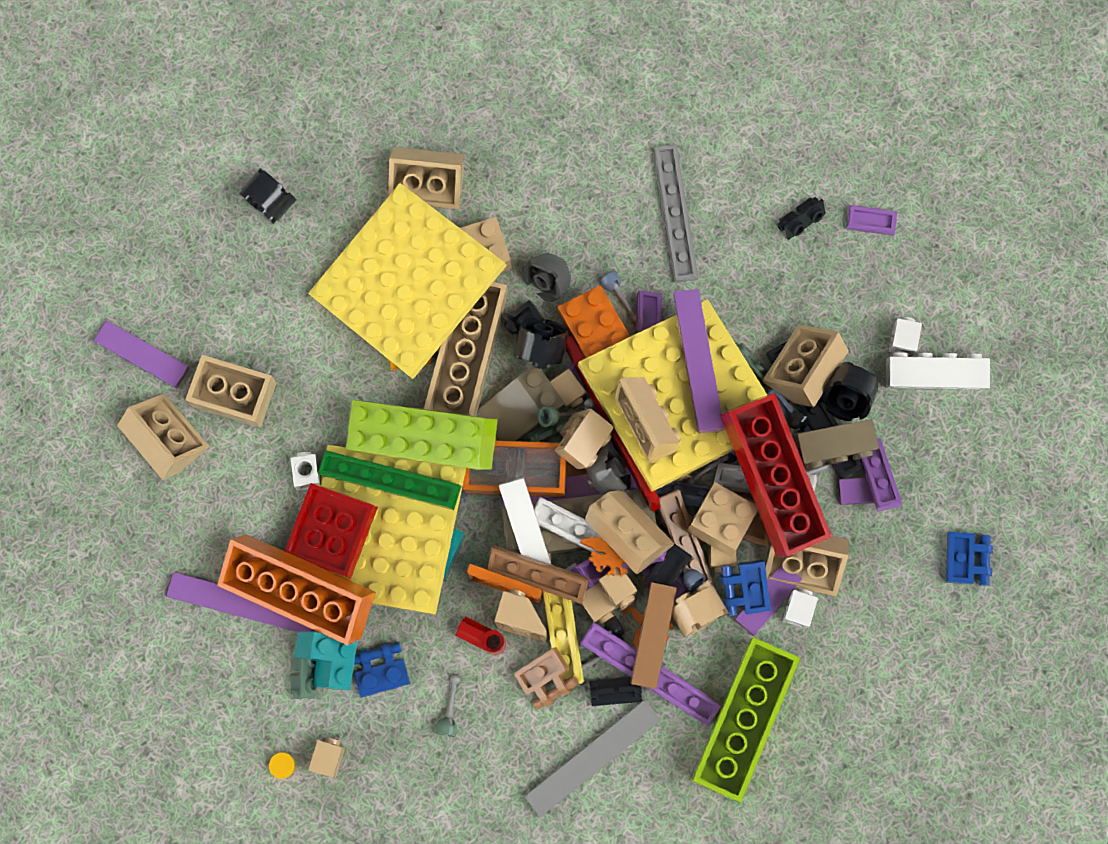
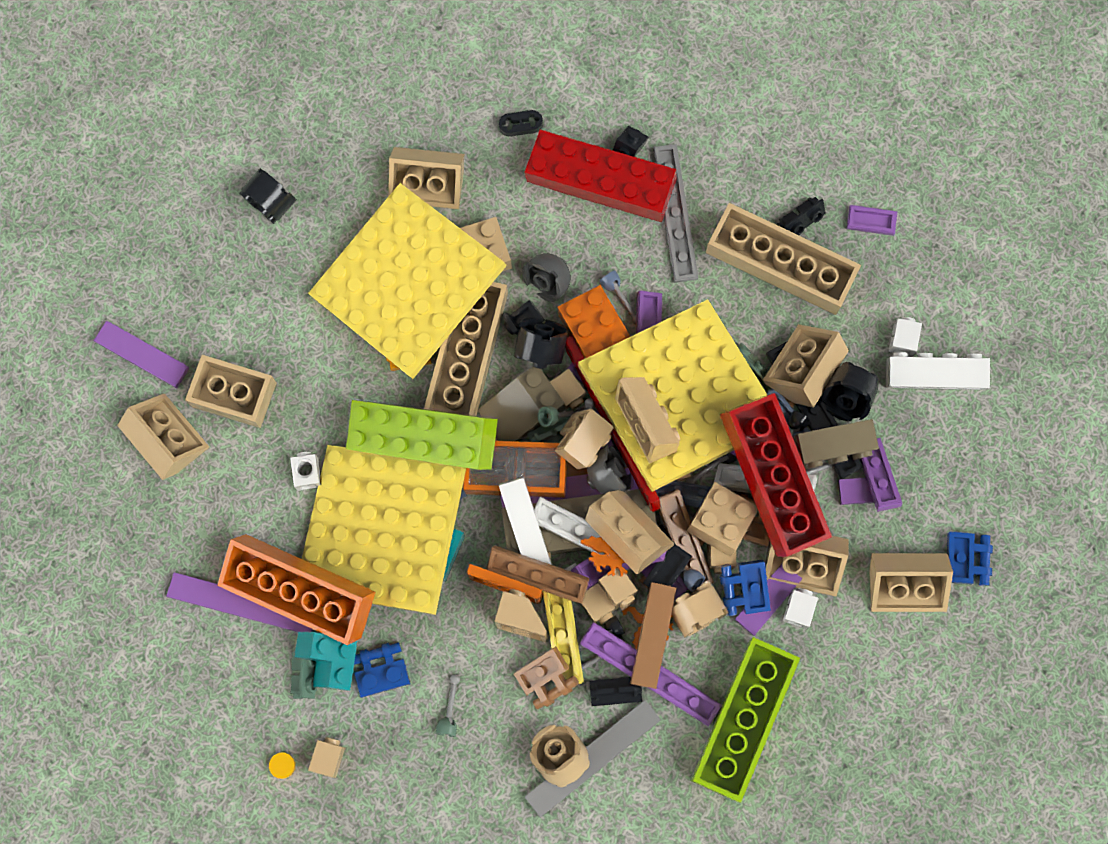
(331, 530): red plate -> none
(390, 480): green tile -> none
(479, 635): red piece -> none
(521, 128): none -> black beam
(559, 755): none -> tan brick
(601, 175): none -> red brick
(630, 141): none -> black bracket
(698, 361): medium lavender tile -> none
(782, 258): none -> tan brick
(910, 582): none -> tan slope

